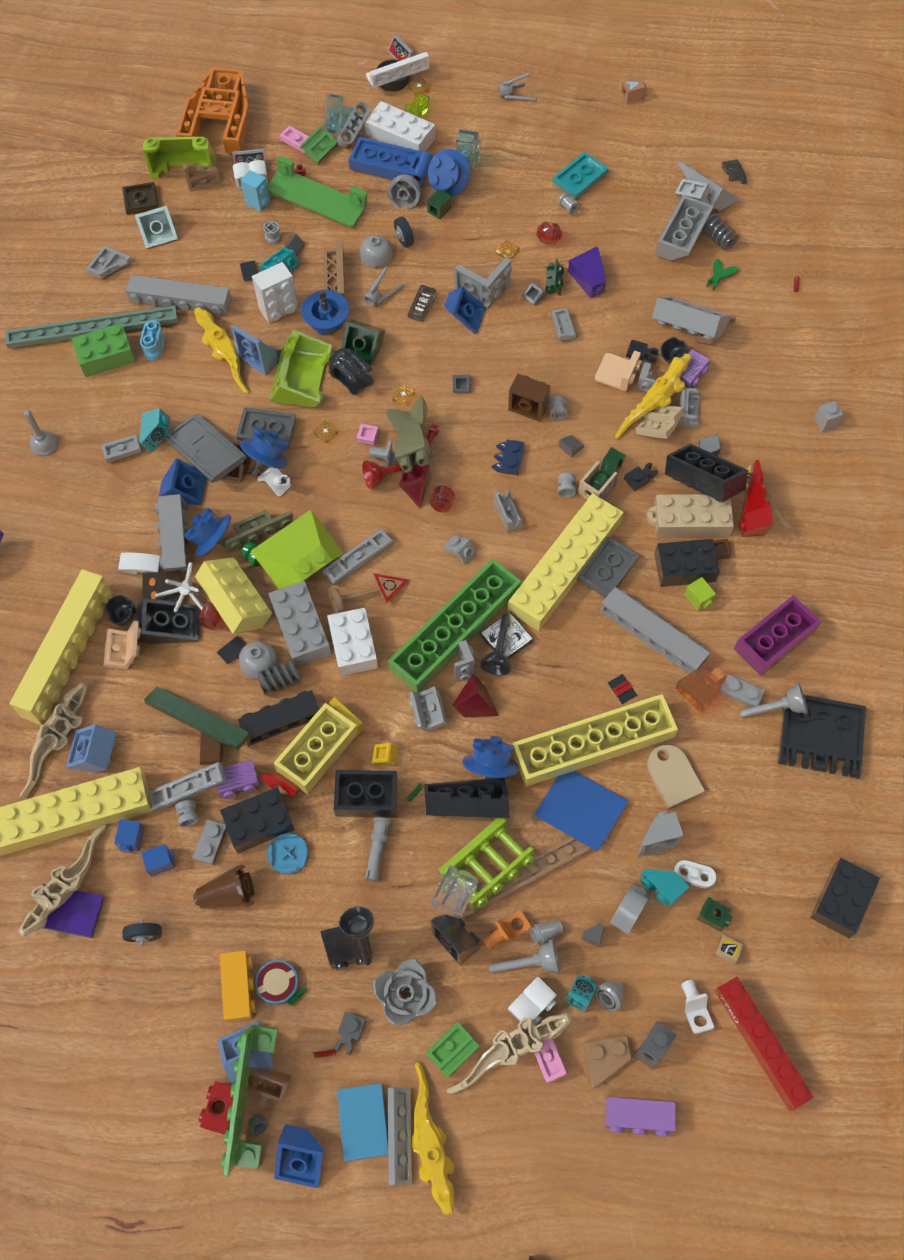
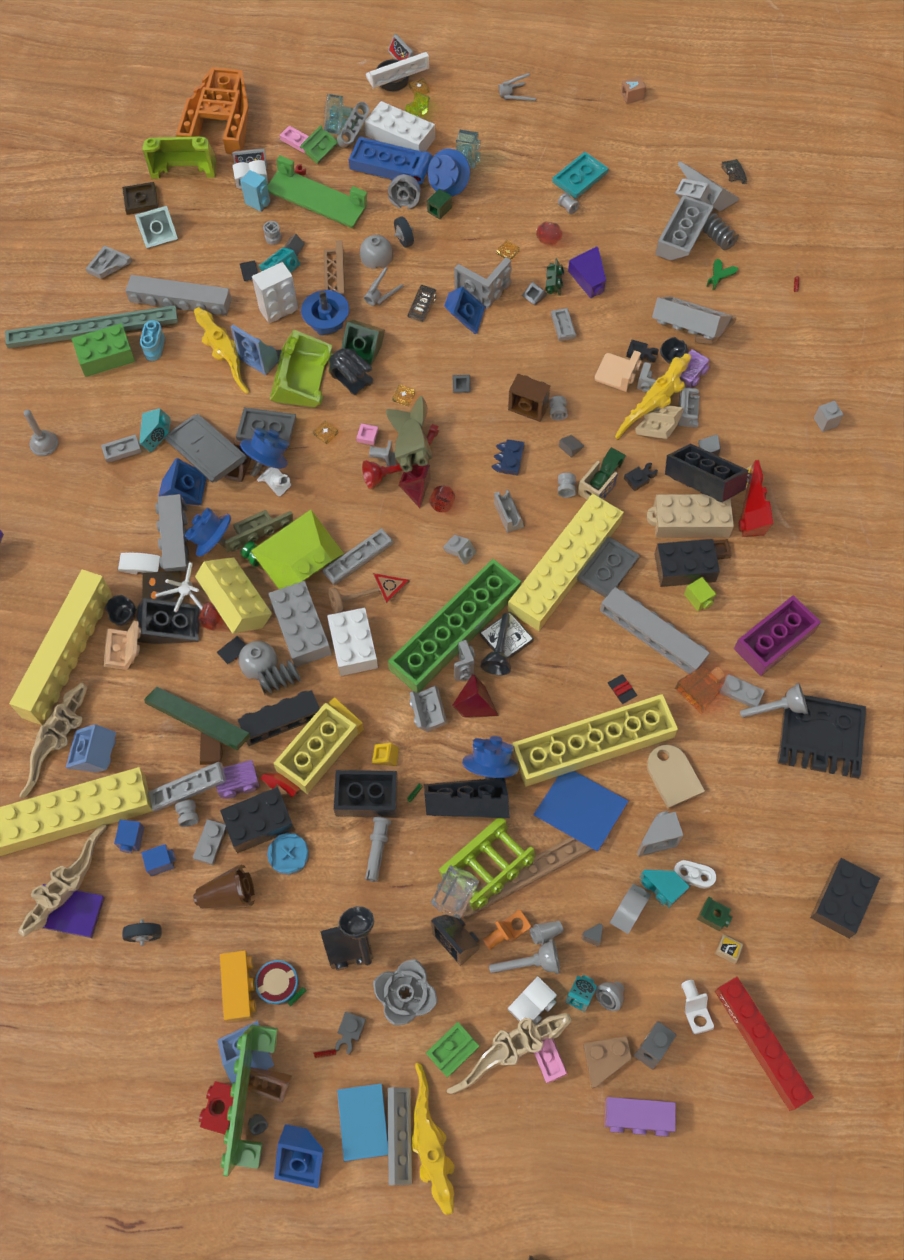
(200, 176): medium nougat wing -> none

